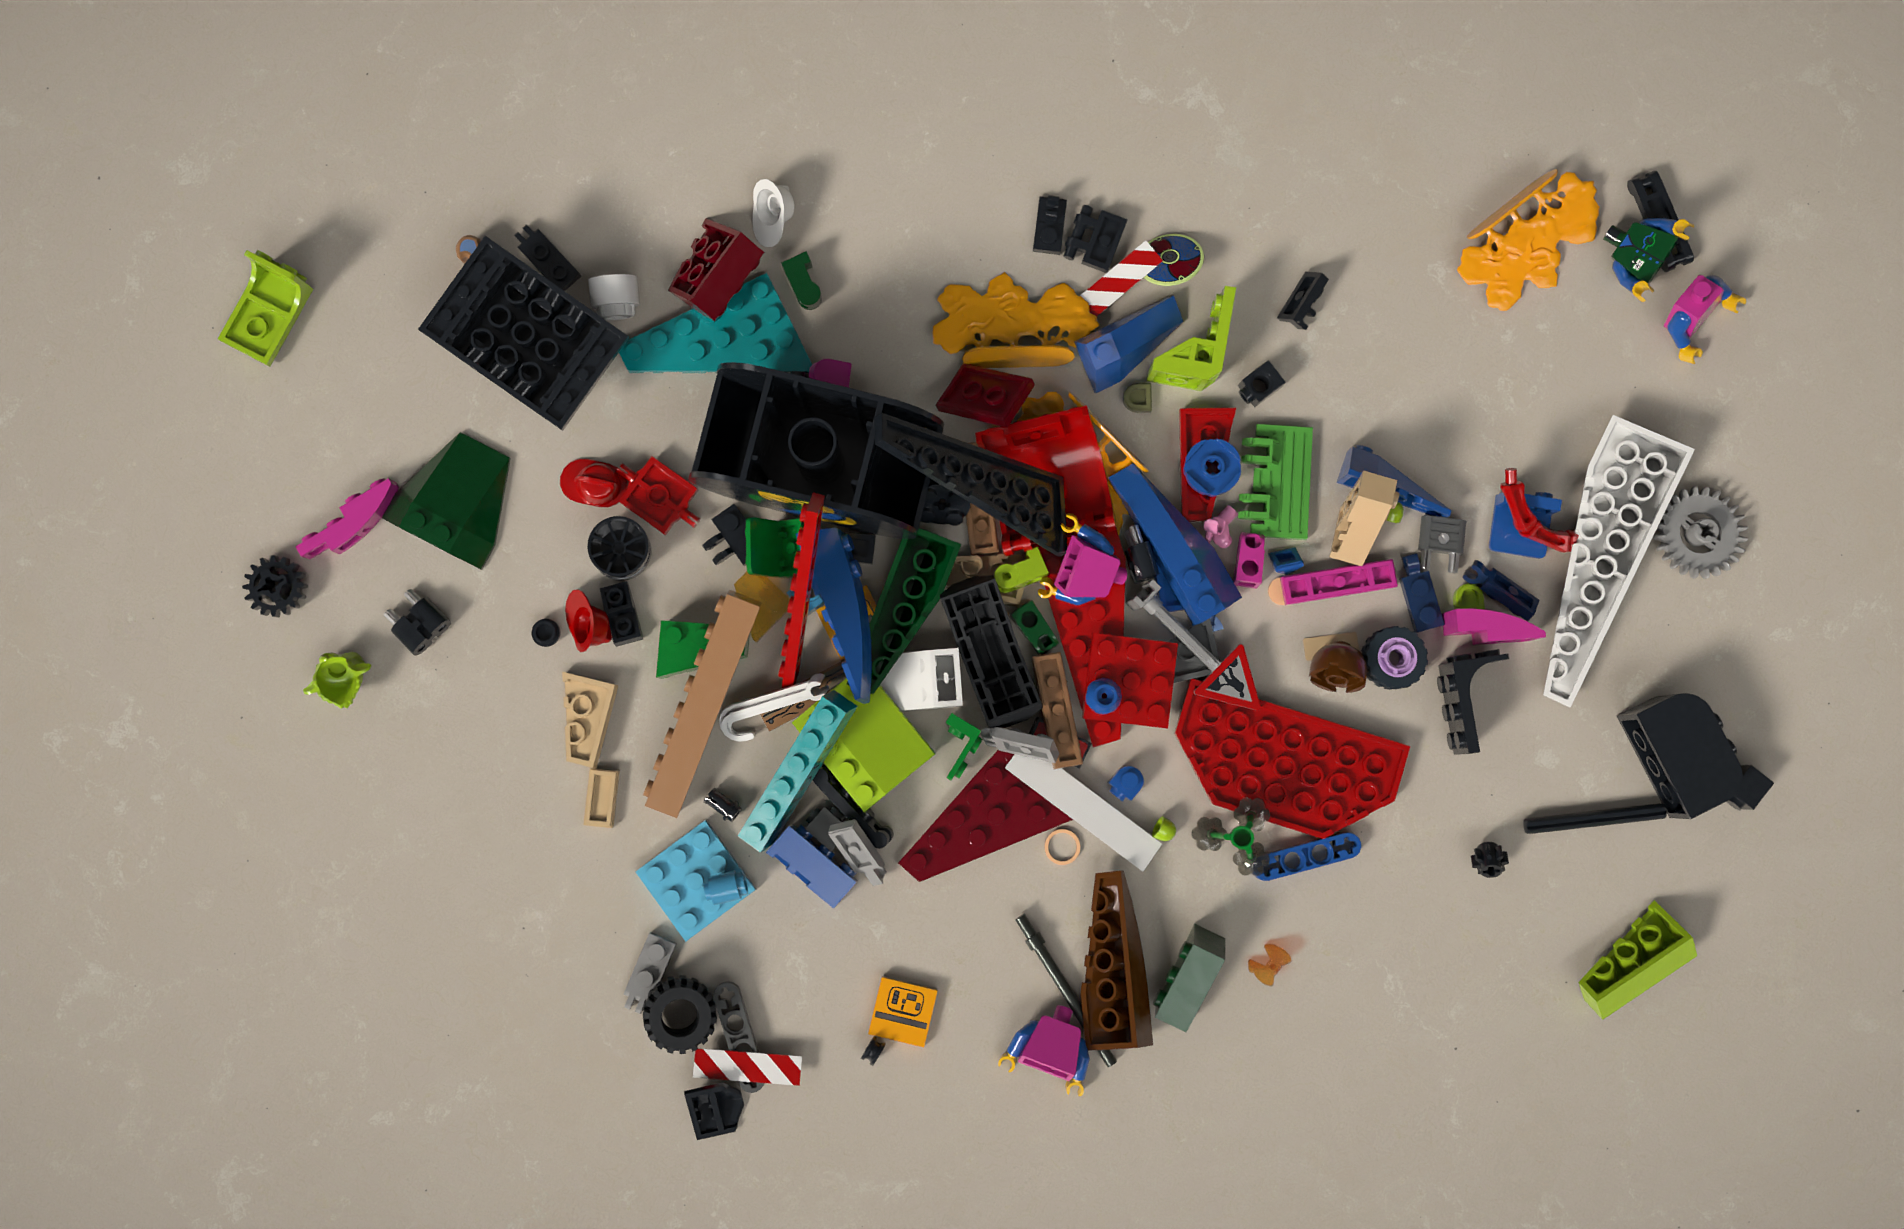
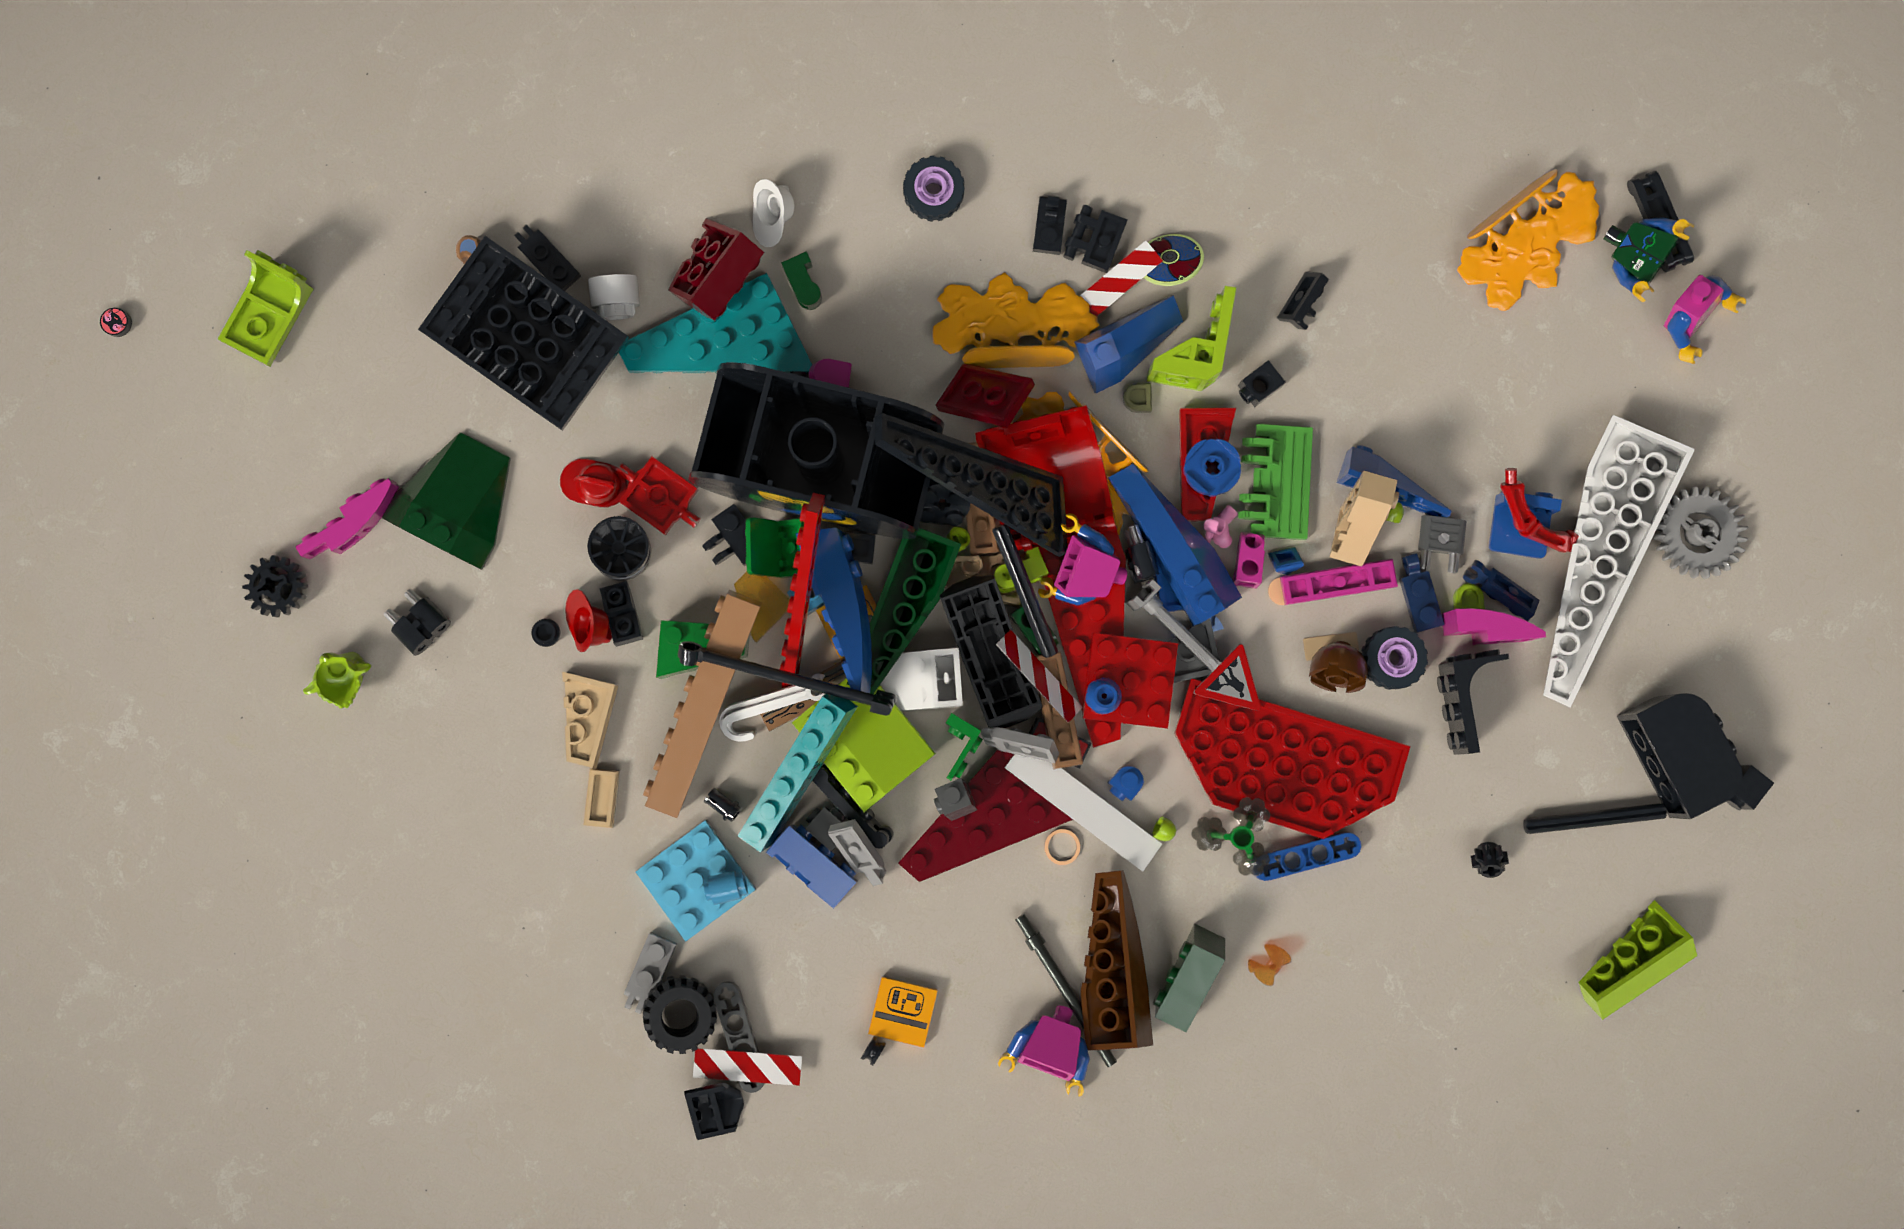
(115, 322): none -> tile
(692, 652): none -> black hinge
(937, 171): none -> black wheel
(954, 799): none -> dark grey brick
(959, 535): none -> lime hinge
(1025, 590): none -> black axle
(1039, 676): none -> sticker

